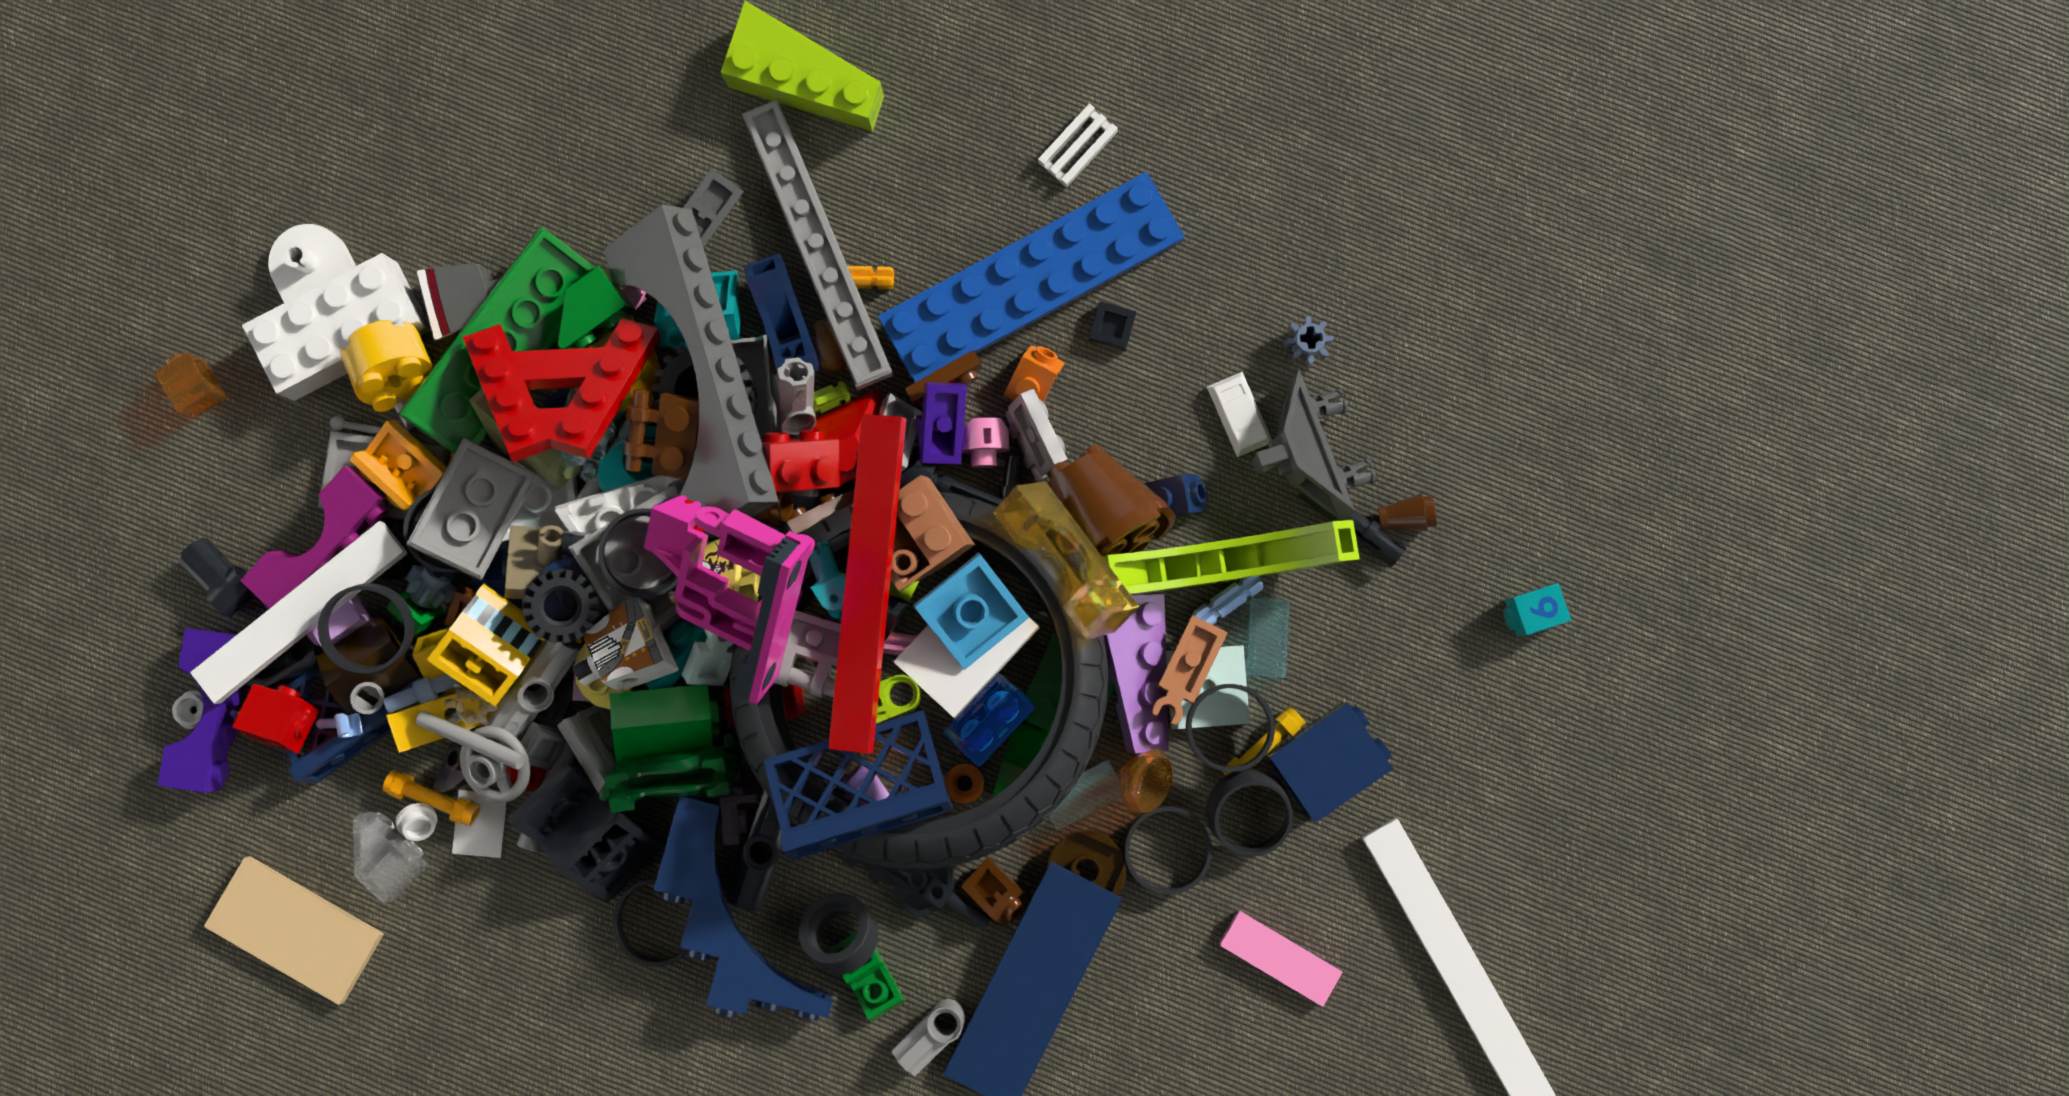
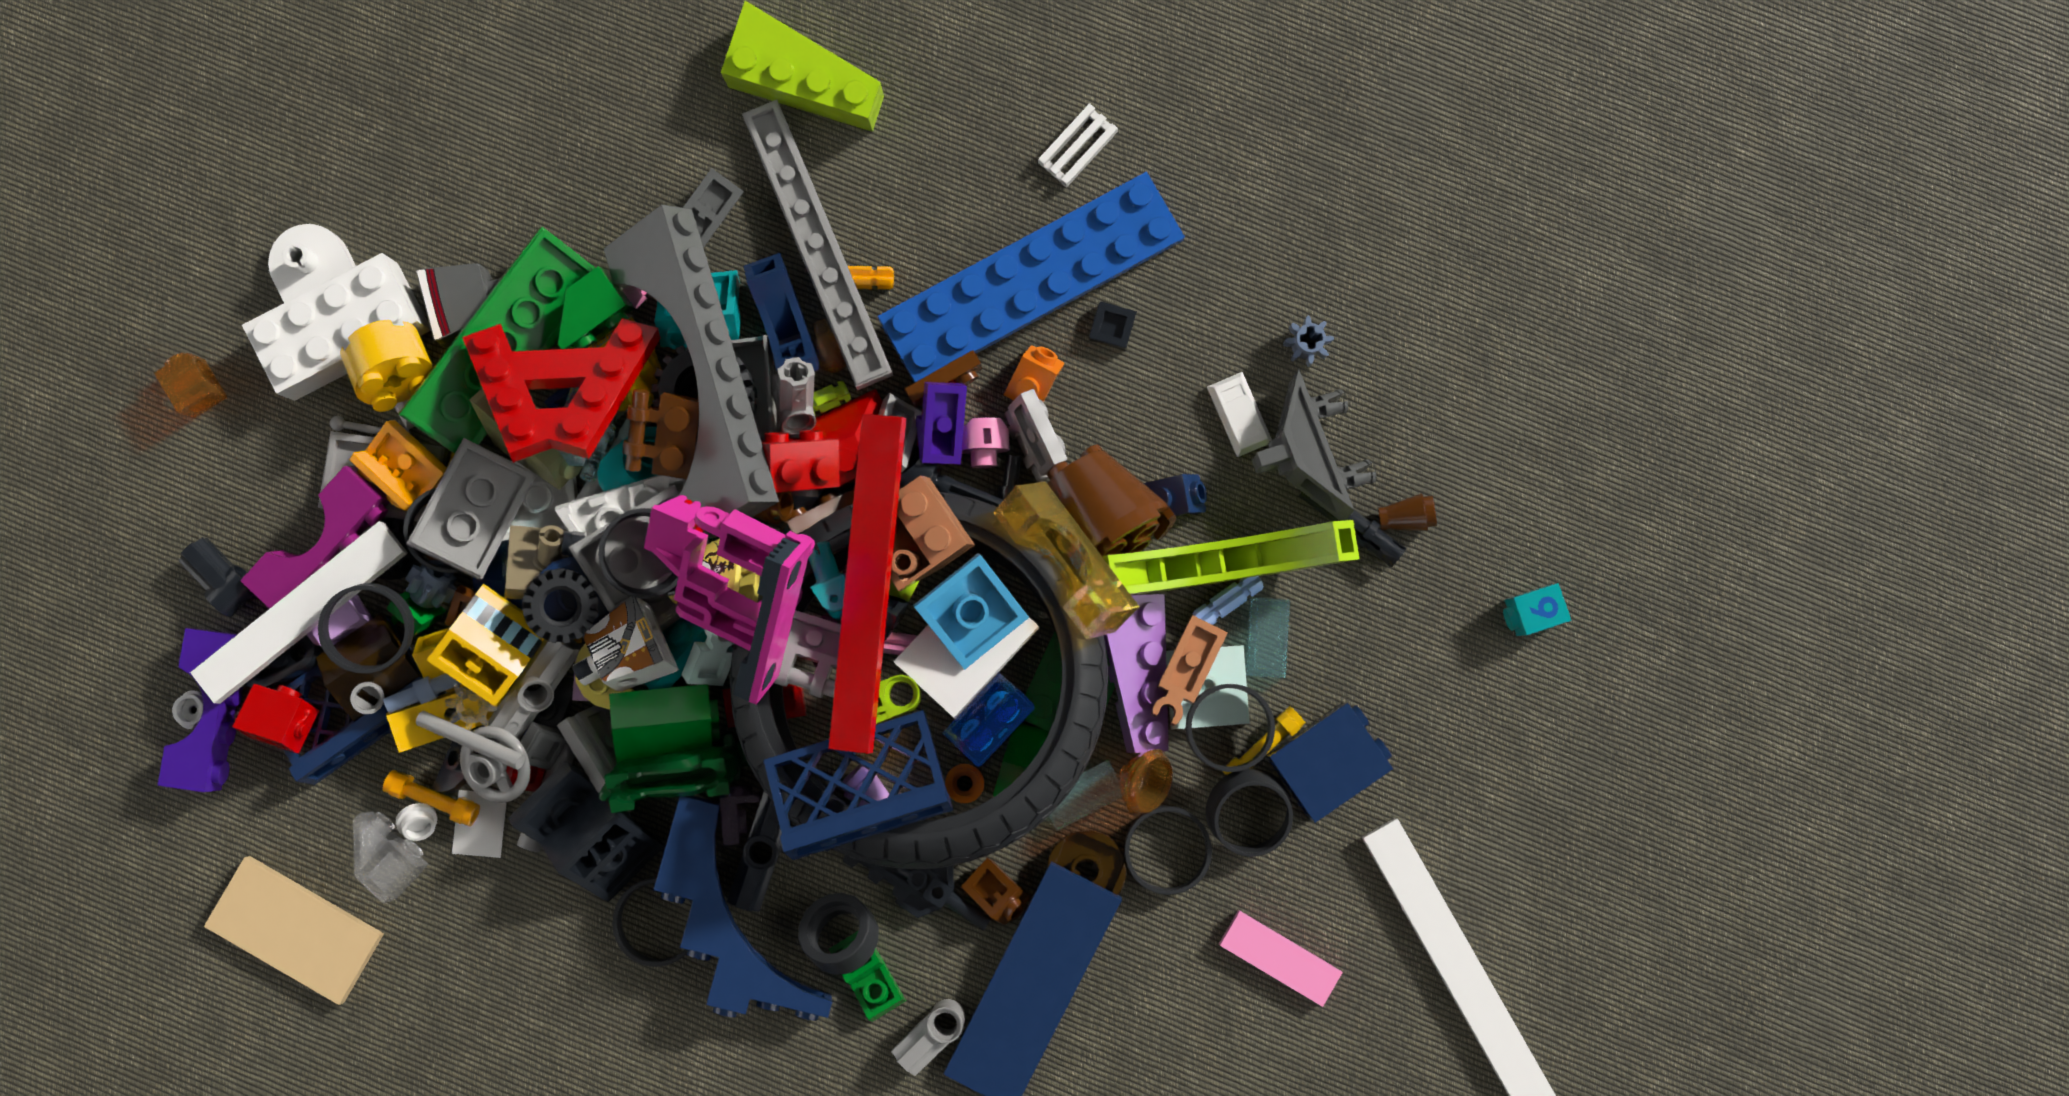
(346, 726): light blue hand -> none

